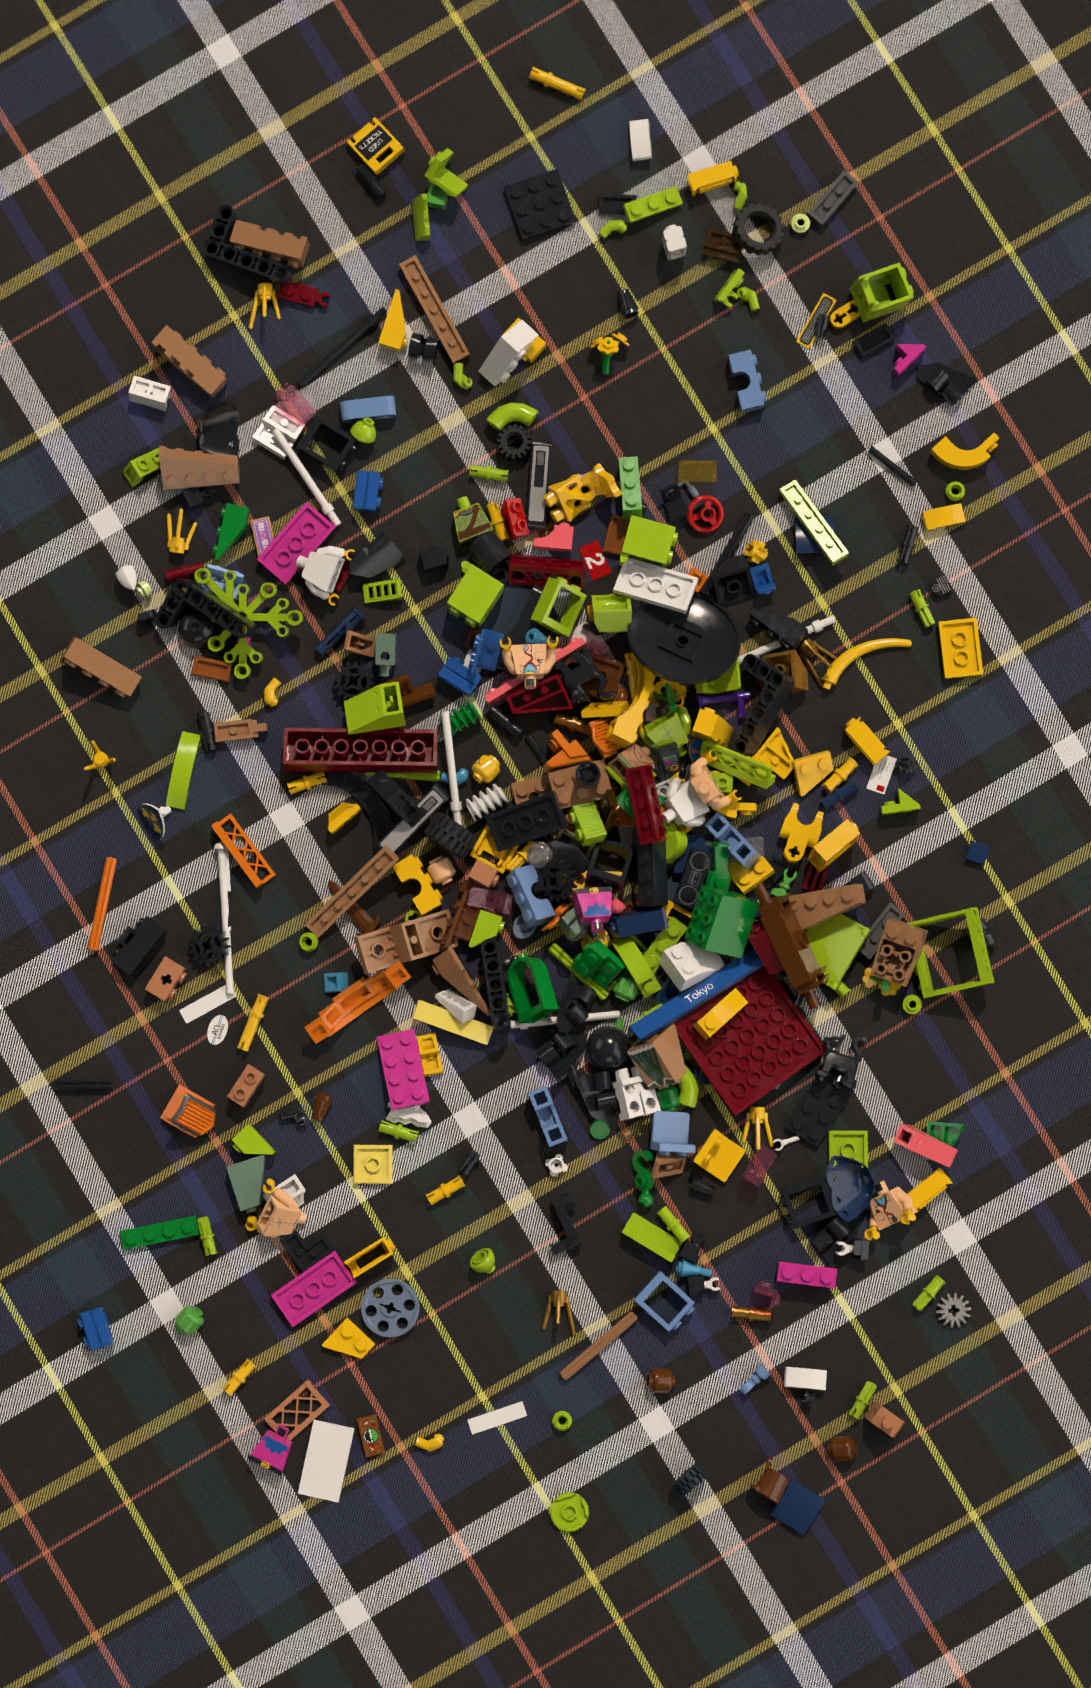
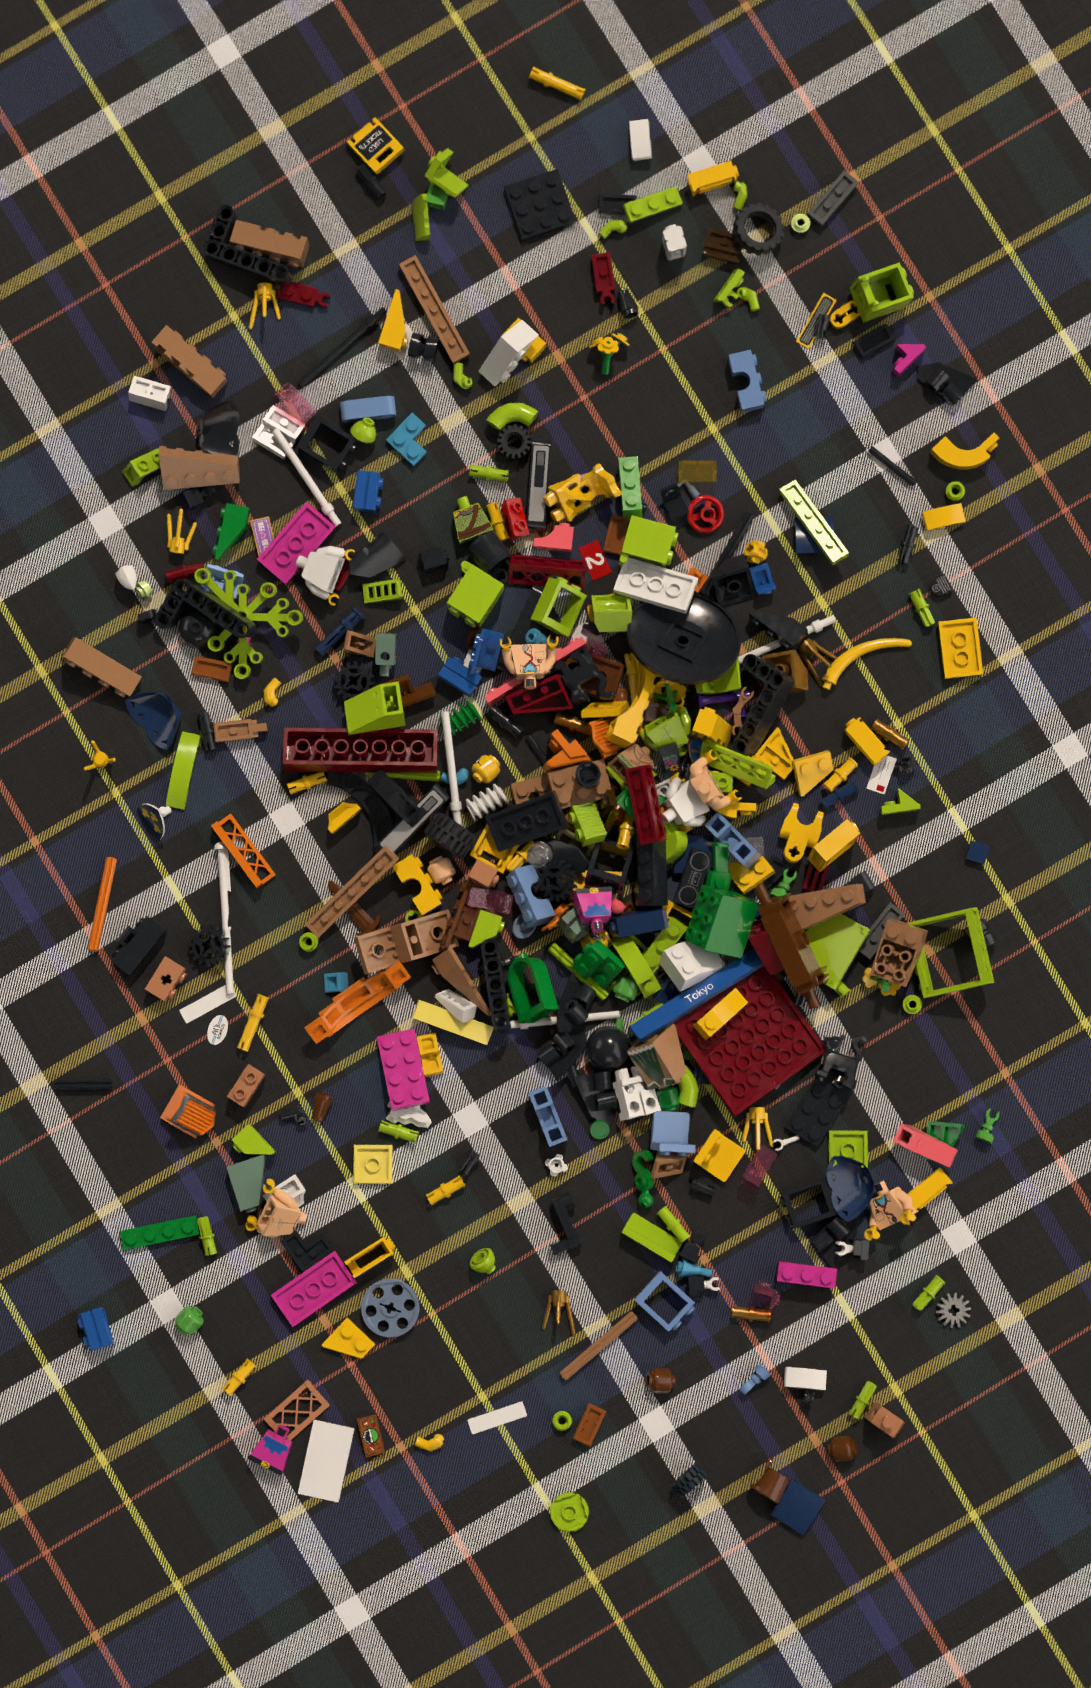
(159, 715): none -> dark blue piece
(403, 439): none -> dark azure plate
(589, 1424): none -> dark orange plate
(603, 276): none -> dark red plate
(626, 831): none -> yellow pin
(737, 709): none -> medium nougat piece
(890, 734): none -> pearl gold pin
(984, 1134): none -> bright green piece

